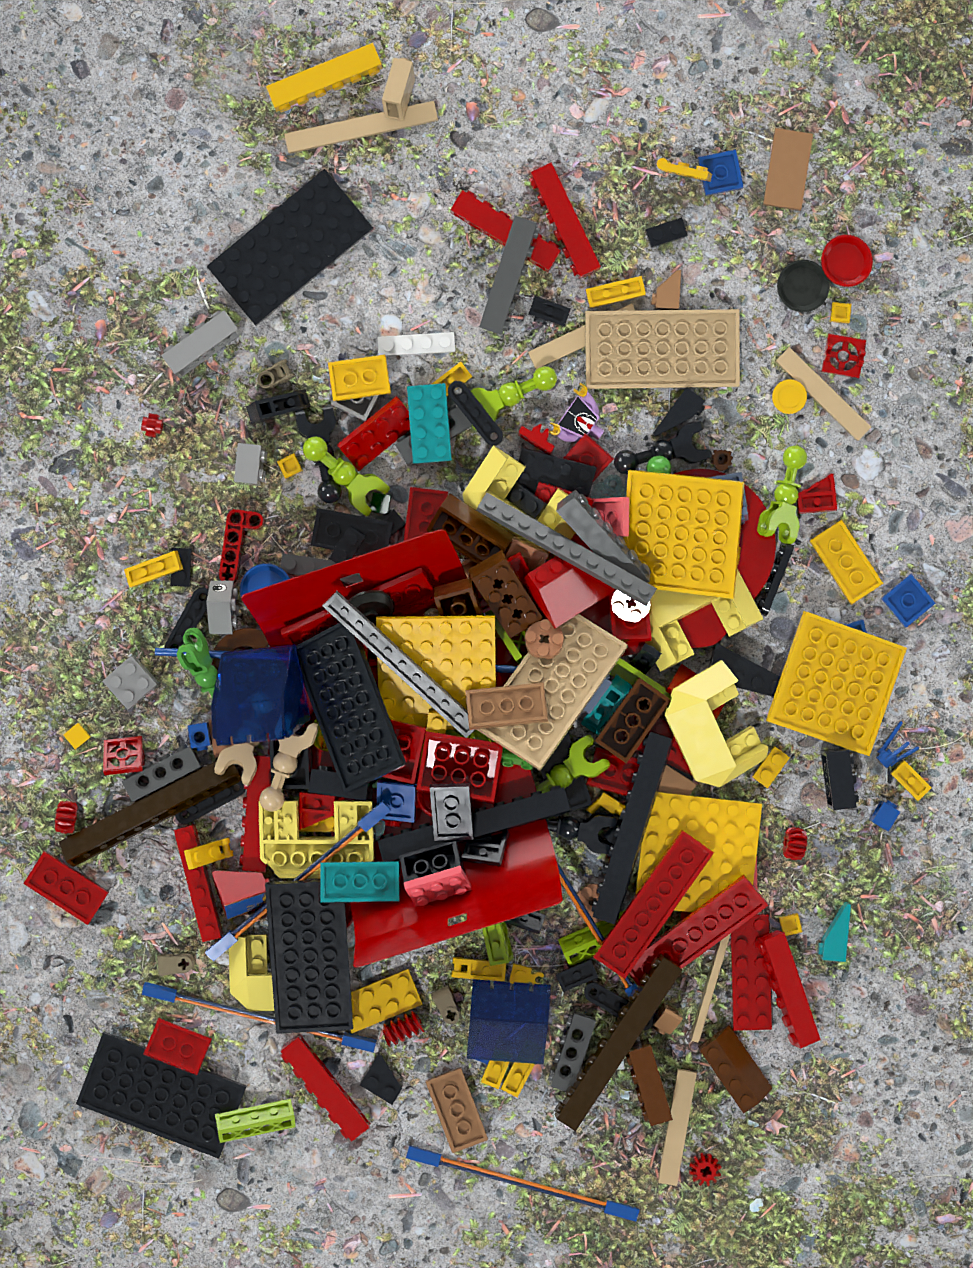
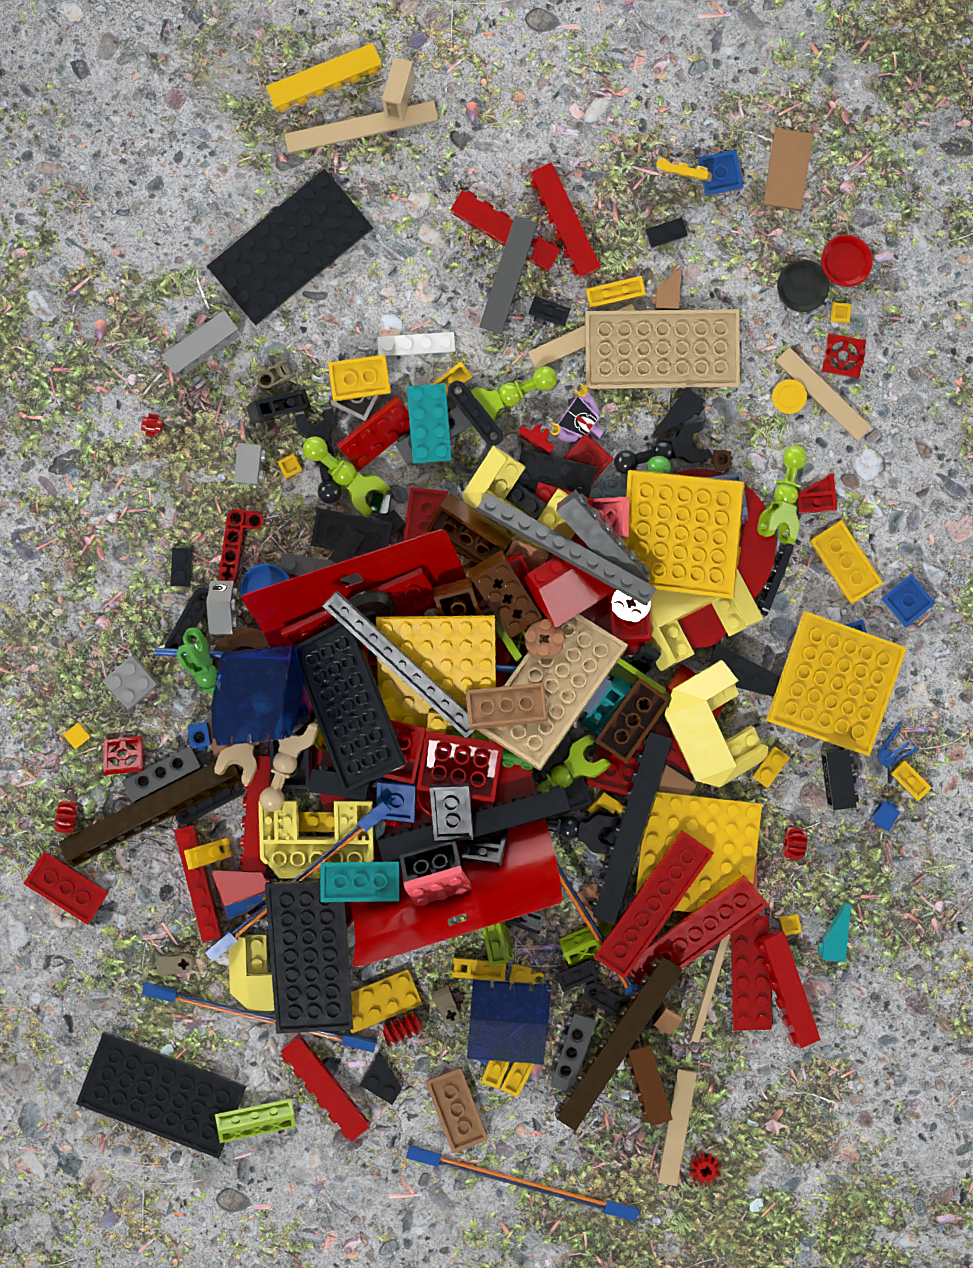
(153, 569): yellow plate -> none
(177, 1046): red tile -> none
(314, 808): red wing -> none
(735, 1068): reddish brown slope -> none

